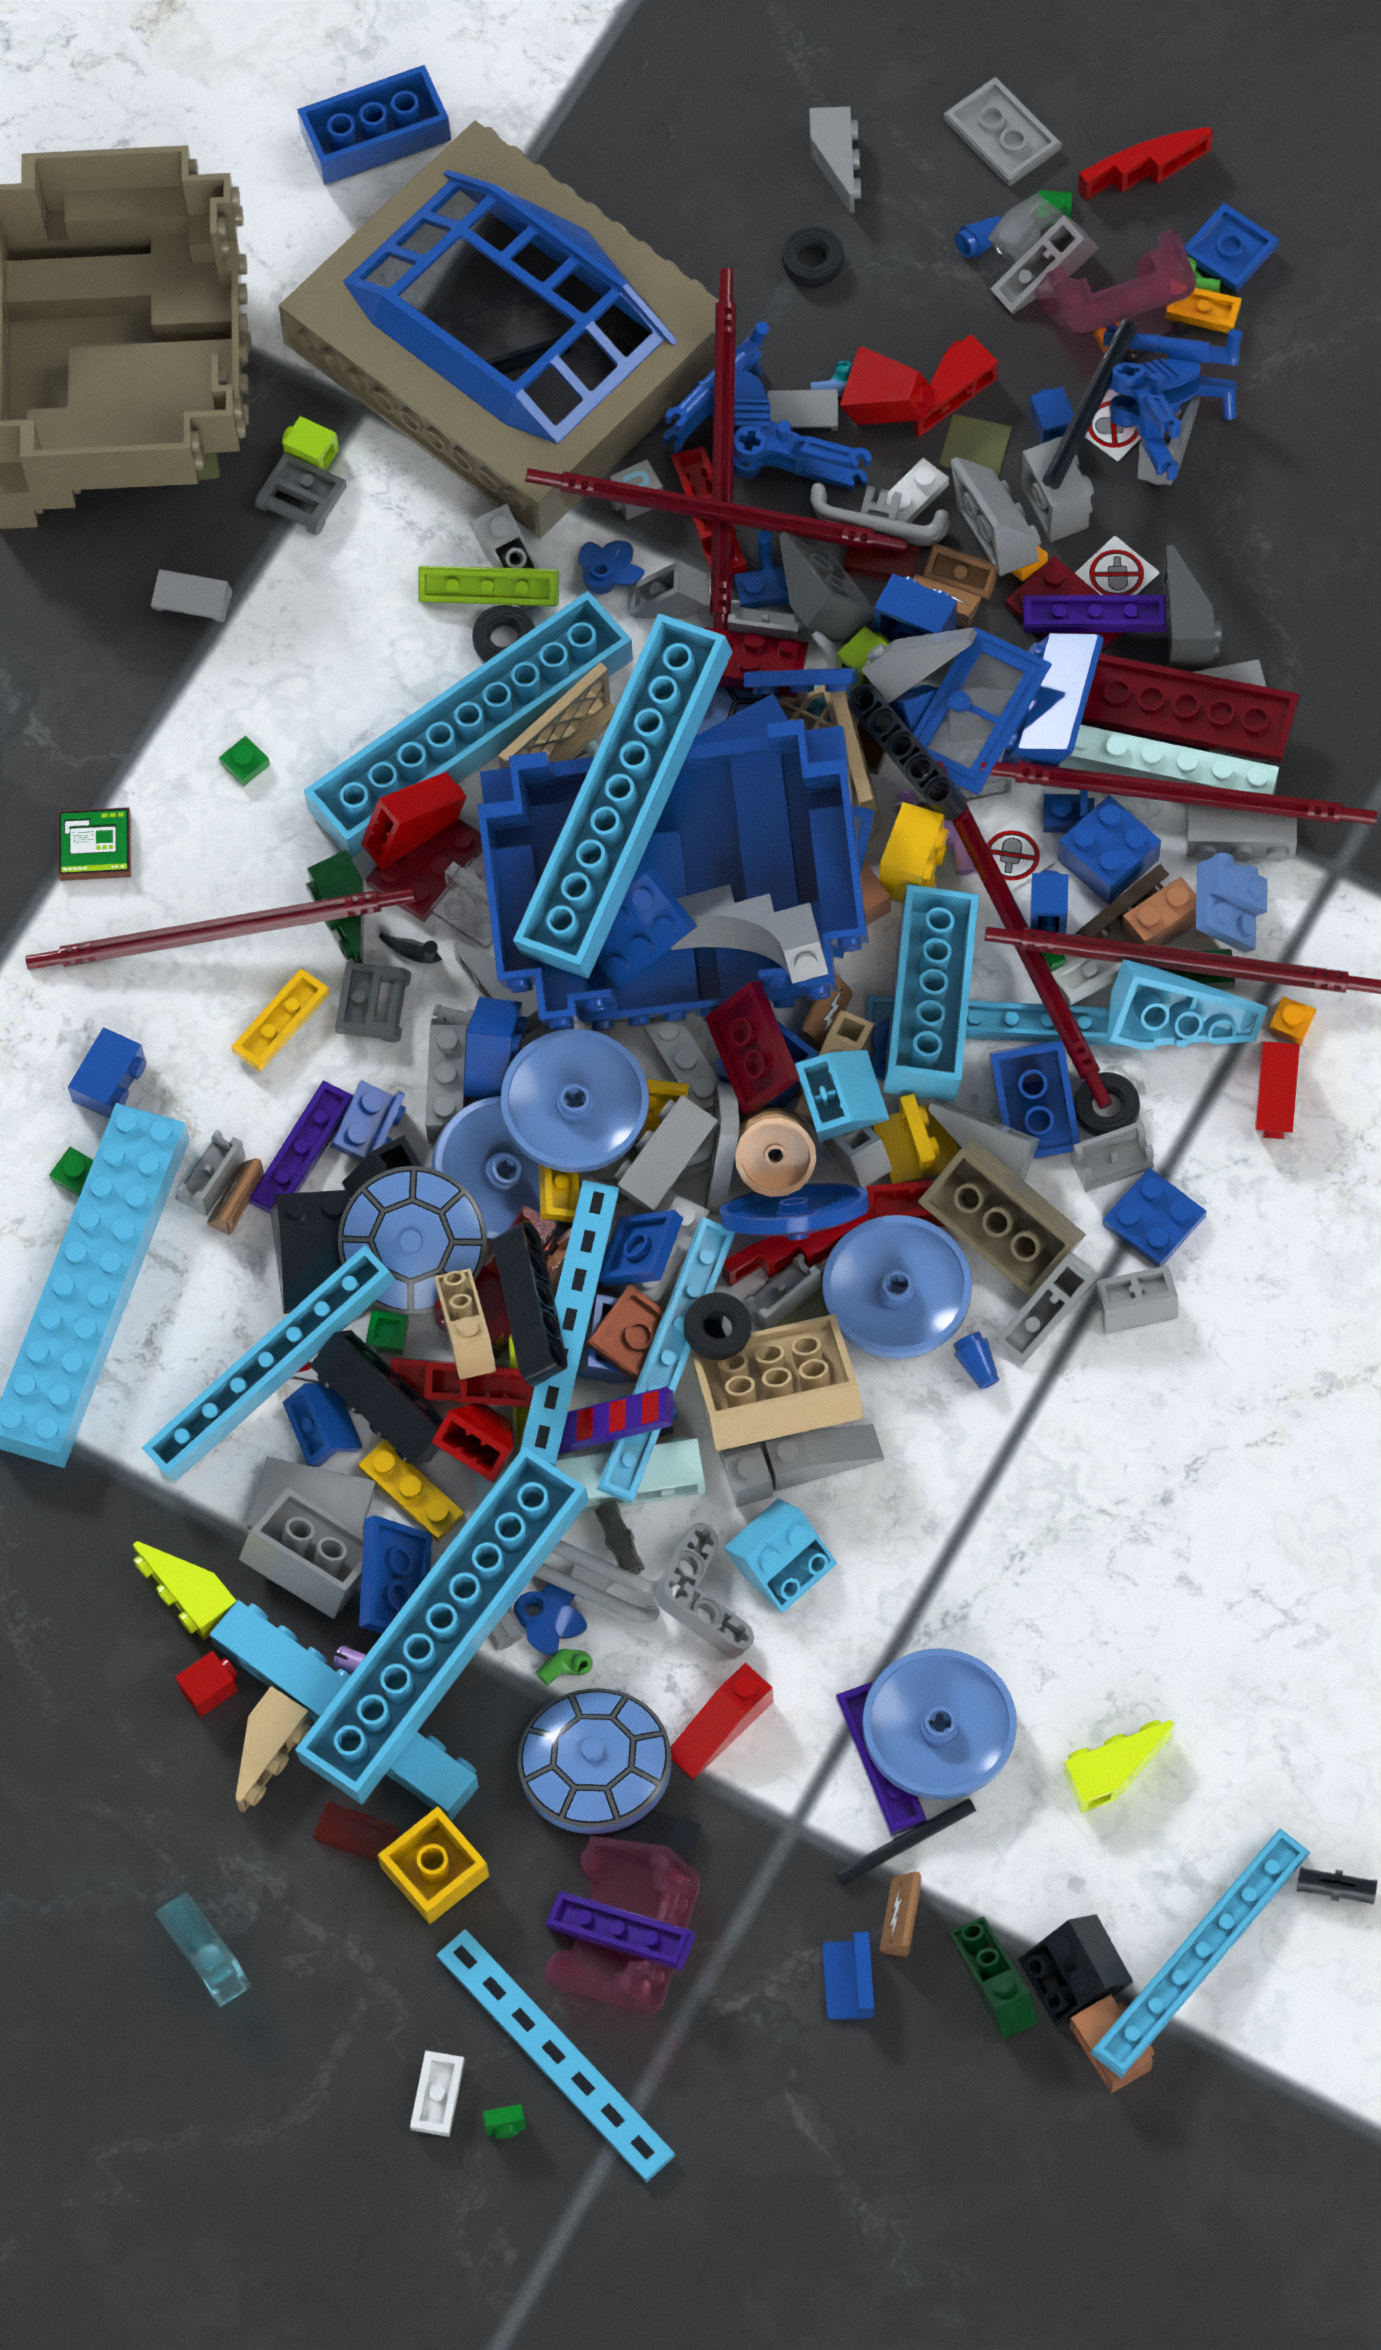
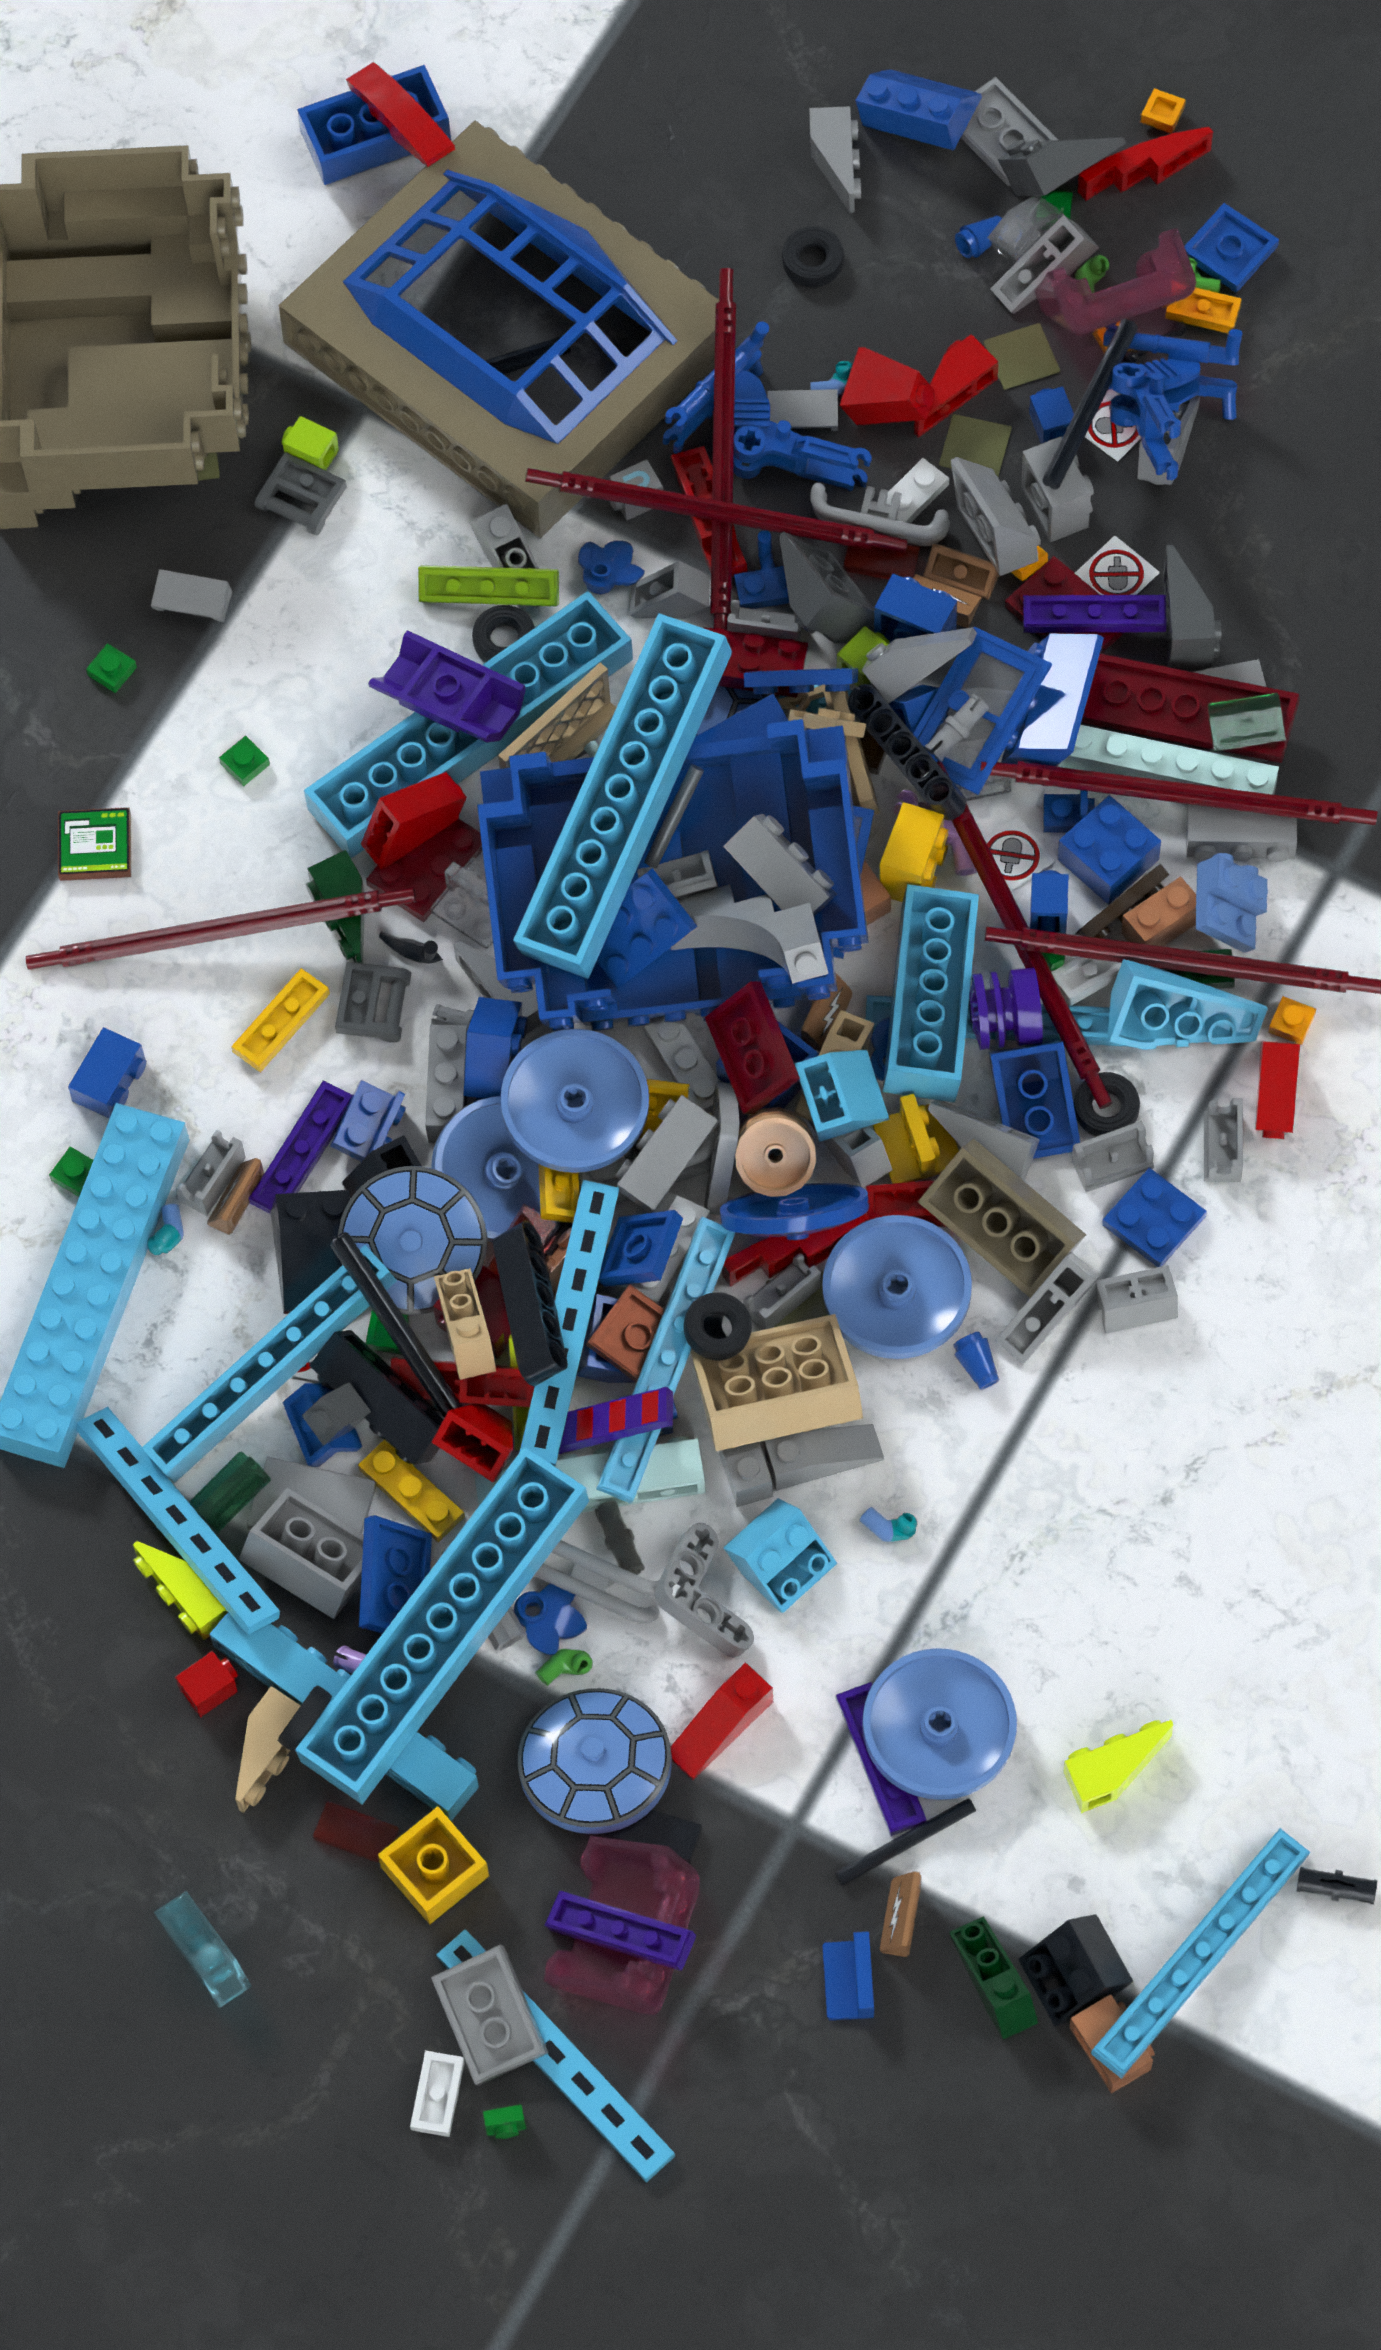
(111, 668): none -> green plate
(170, 1233): none -> teal arm
(178, 1521): none -> medium azure tile
(230, 1491): none -> clear green panel
(304, 1718): none -> black tyre
(336, 1413): none -> dark grey brick
(394, 1323): none -> black axle
(401, 114): none -> red slope
(451, 689): none -> dark purple piece
(489, 2015): none -> light grey tile
(673, 816): none -> dark grey bar
(687, 874): none -> light grey hinge
(779, 865): none -> light grey brick
(830, 718): none -> tan plate
(889, 1530): none -> arm
(916, 107): none -> blue slope
(957, 727): none -> light grey pin
(1006, 1008): none -> dark purple wheel
(1022, 356): none -> olive sticker
(1043, 166): none -> dark grey slope
(1093, 270): none -> bright green arm
(1163, 111): none -> light orange plate
(1223, 1142): none -> light grey hinge
(1246, 722): none -> clear green panel

